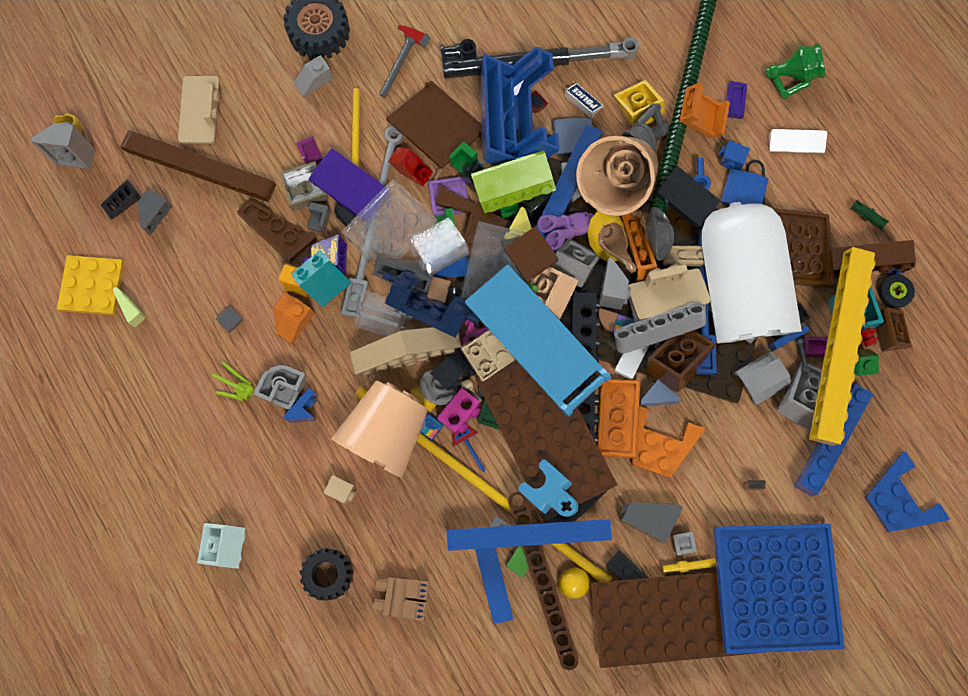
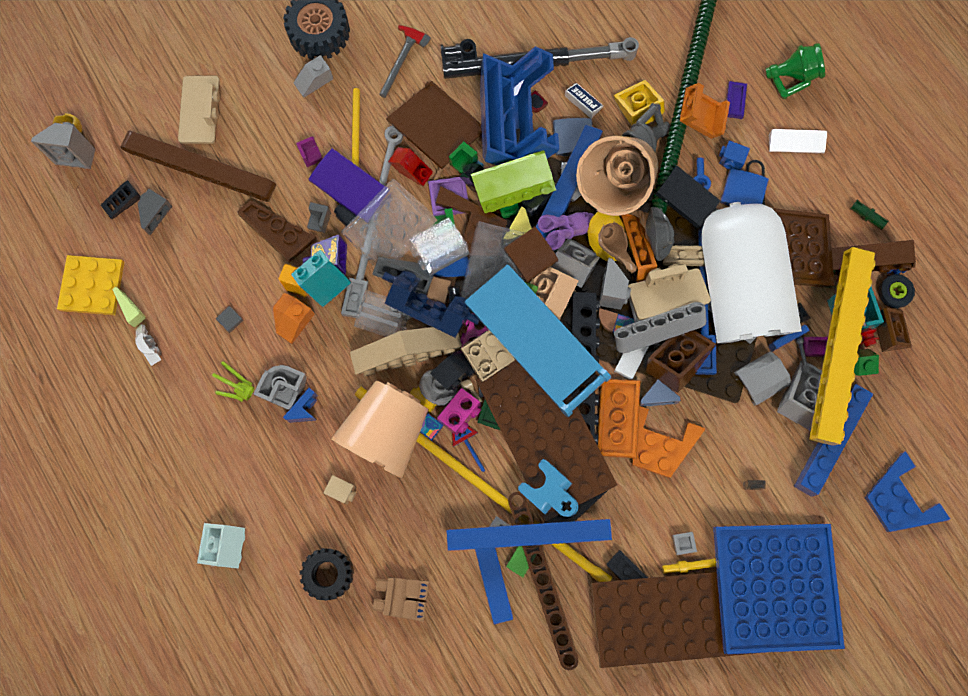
(146, 345): none -> white piece
(297, 182): dark tan piece -> none
(573, 583): yellow hair -> none
(651, 518): dark grey slope -> none

